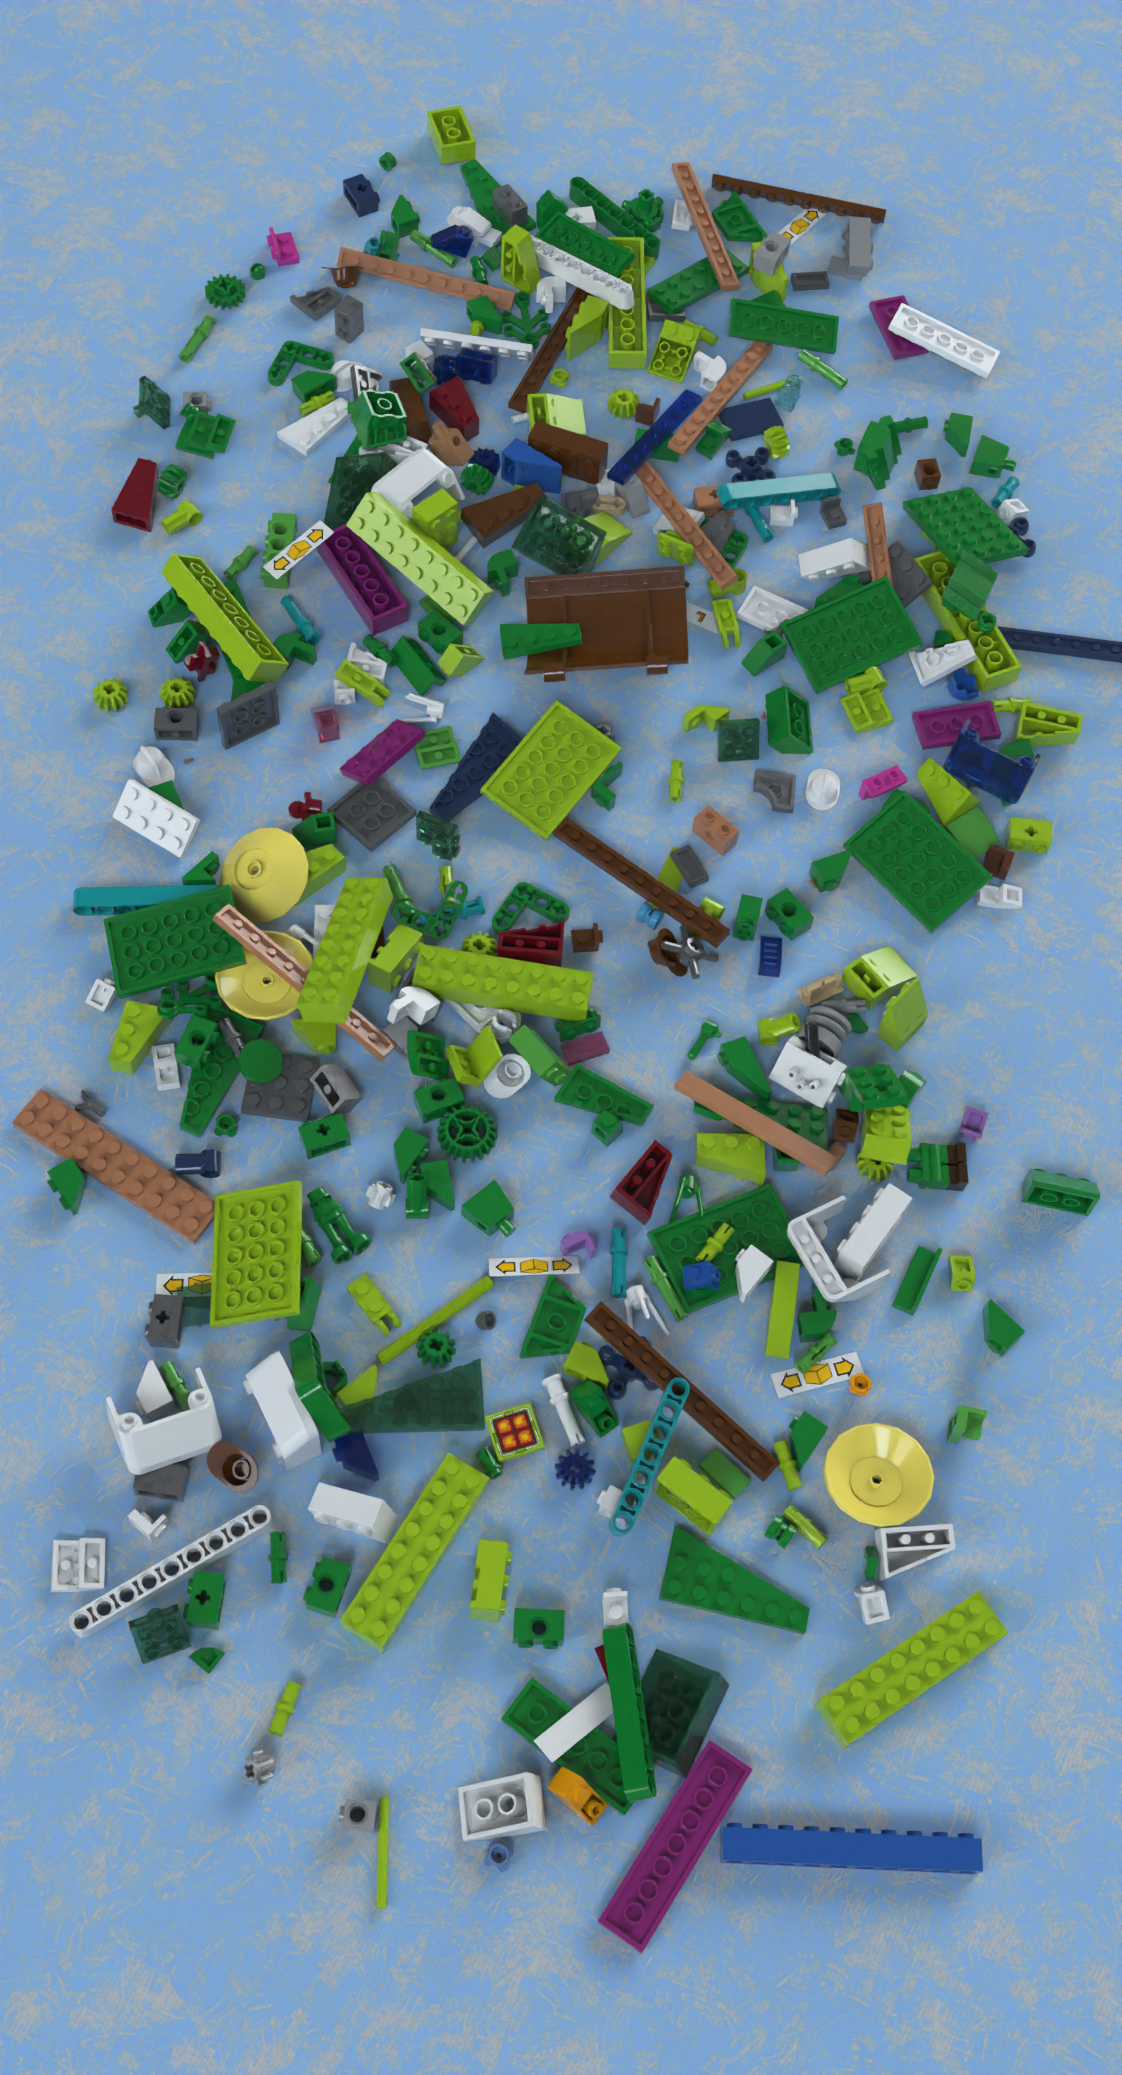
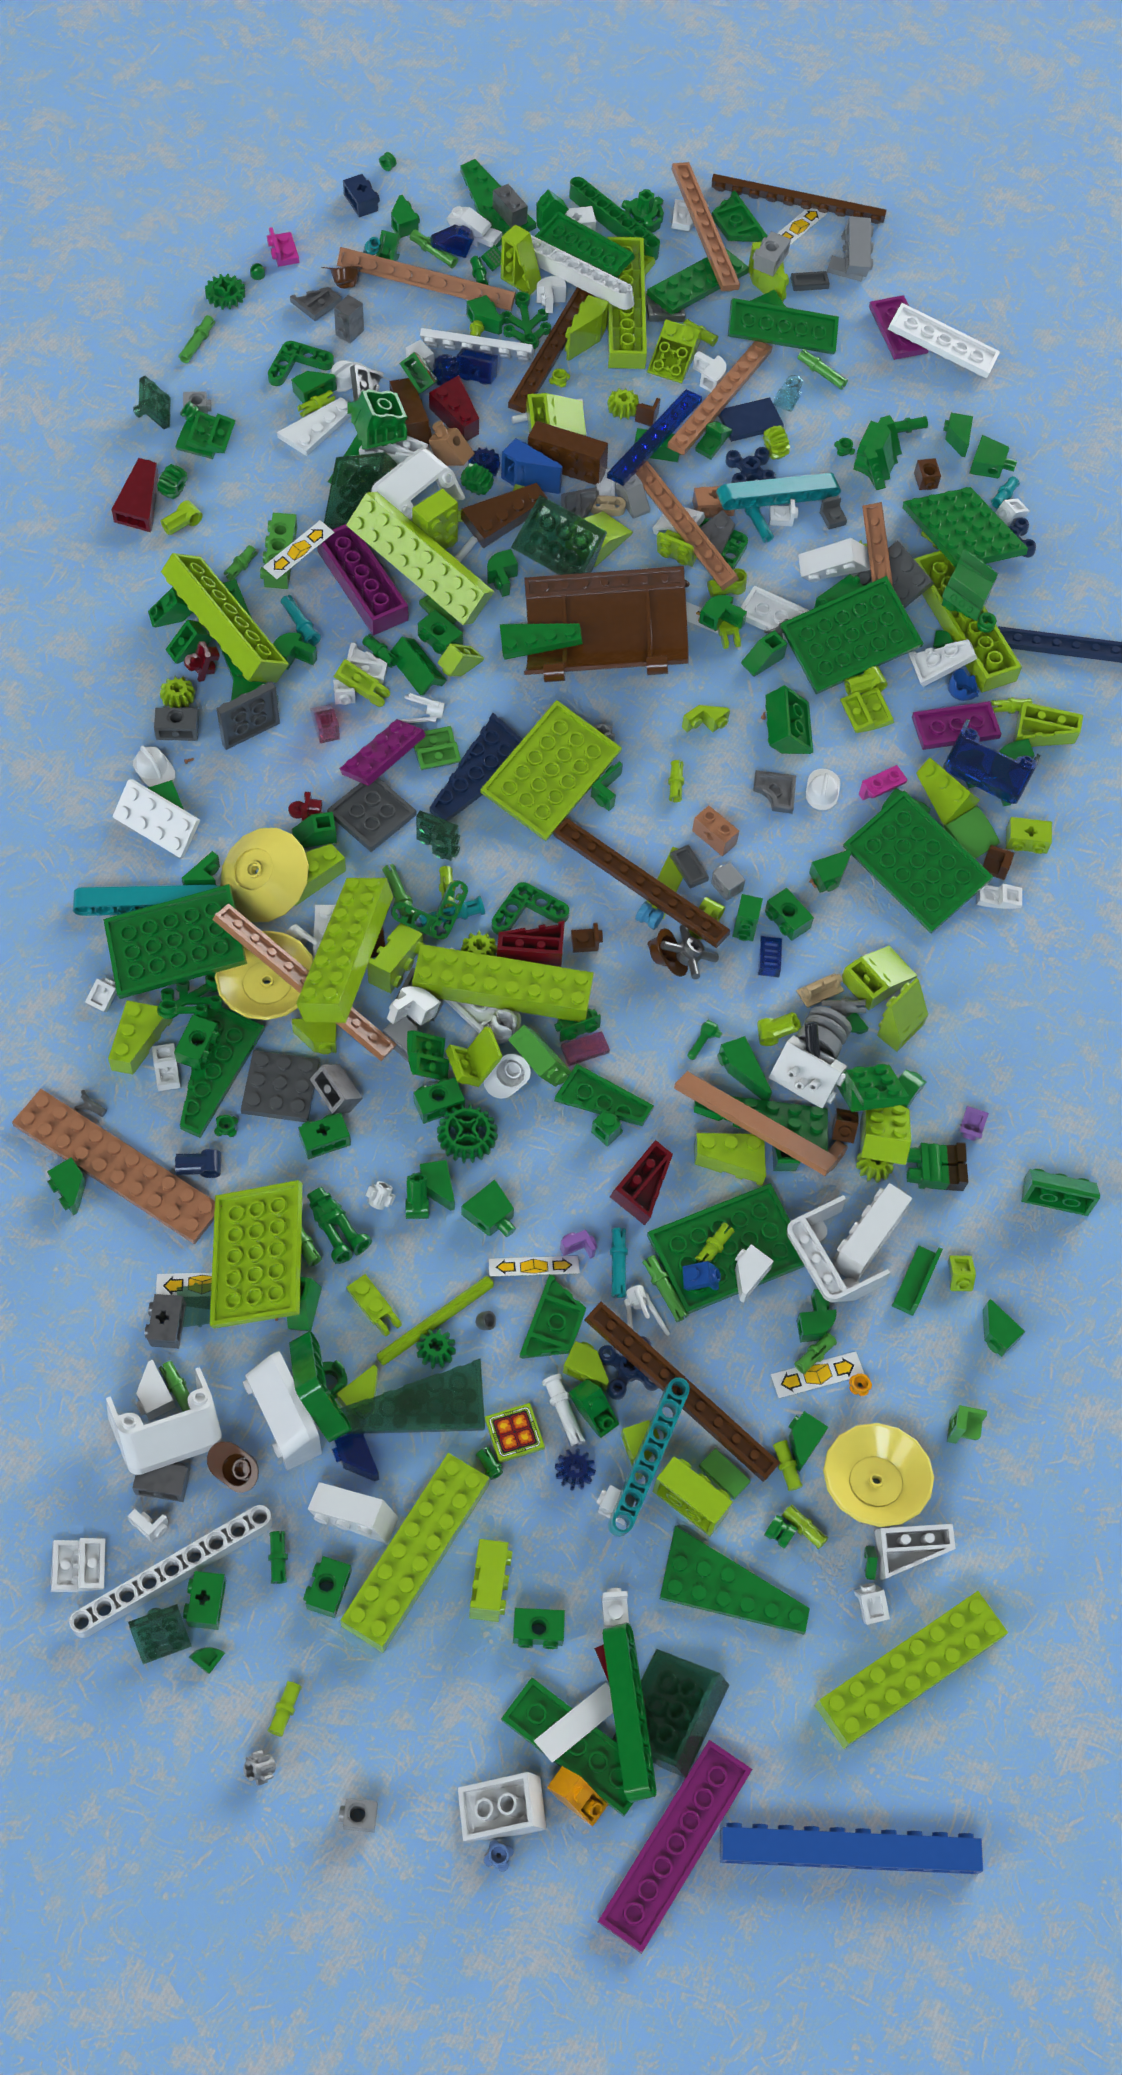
(110, 695): lime gear -> none
(232, 1037): dark grey pin -> none
(260, 1061): green tile -> none
(382, 1861): lime bar -> none
(409, 1151): green slope -> none
(451, 135): lime brick -> none
(686, 1190): green plant -> none
(721, 609): none -> green brick
(727, 881): none -> light grey brick
(739, 740): clear green plate -> none
(763, 390): lime bar -> none
(782, 1310): lime slope -> none

